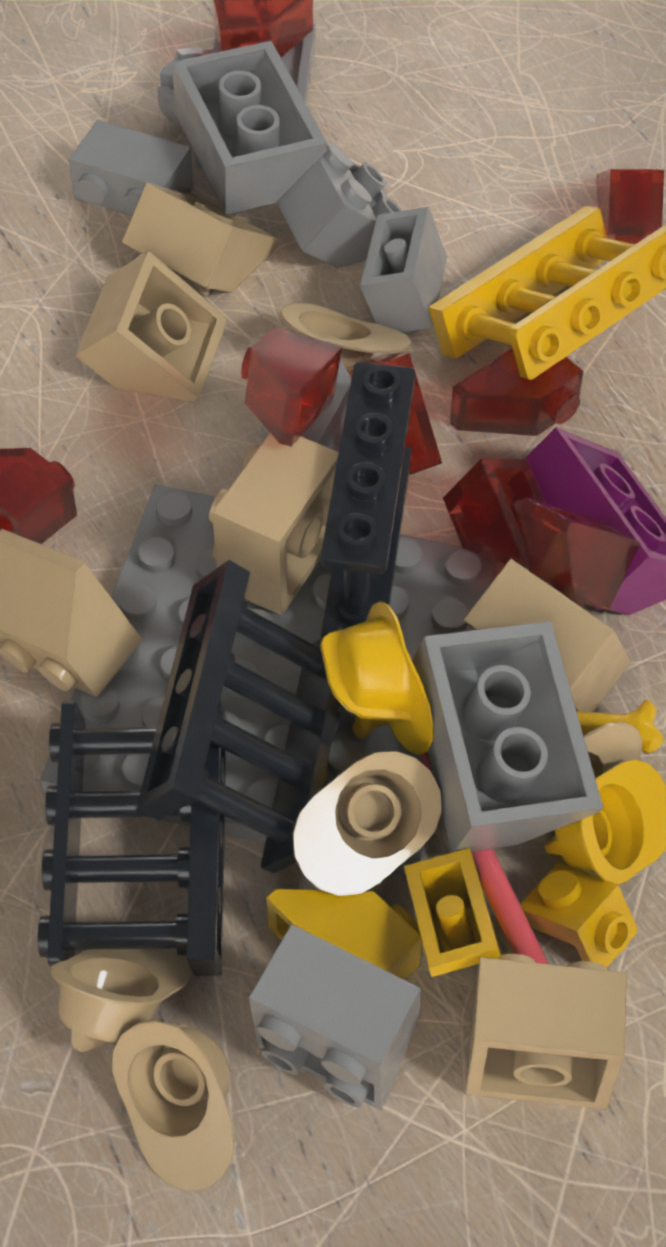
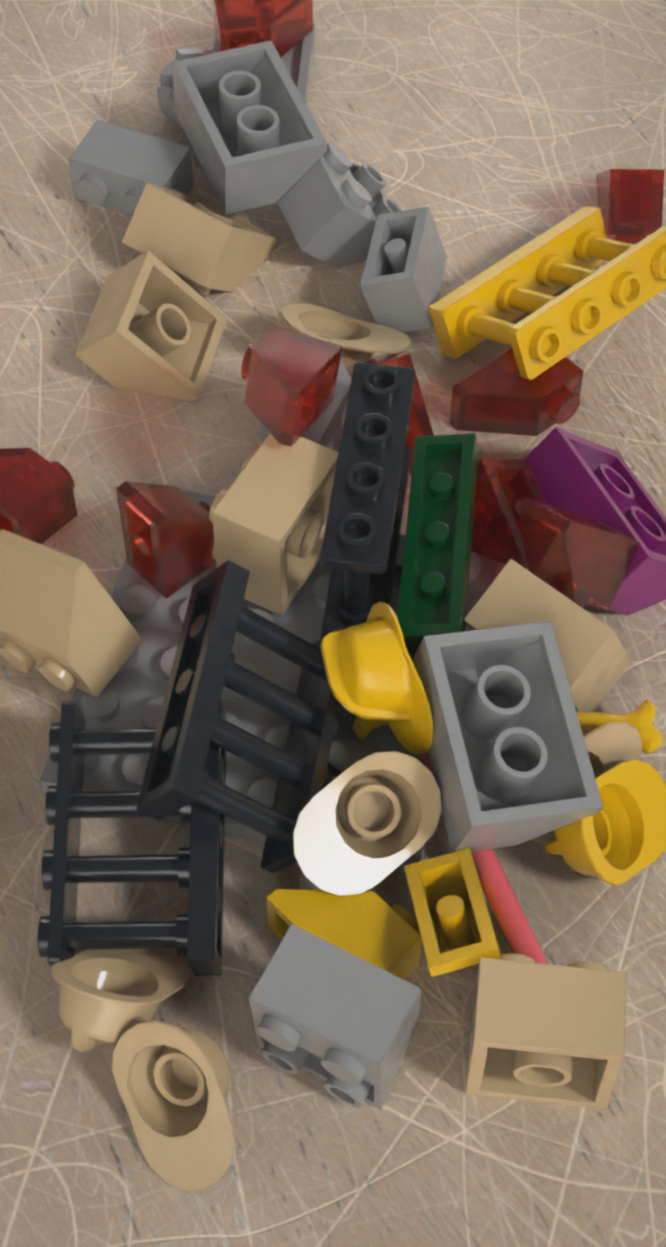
(165, 534): none -> clear red slope
(438, 537): none -> dark green fence
(582, 913): yellow bracket -> none

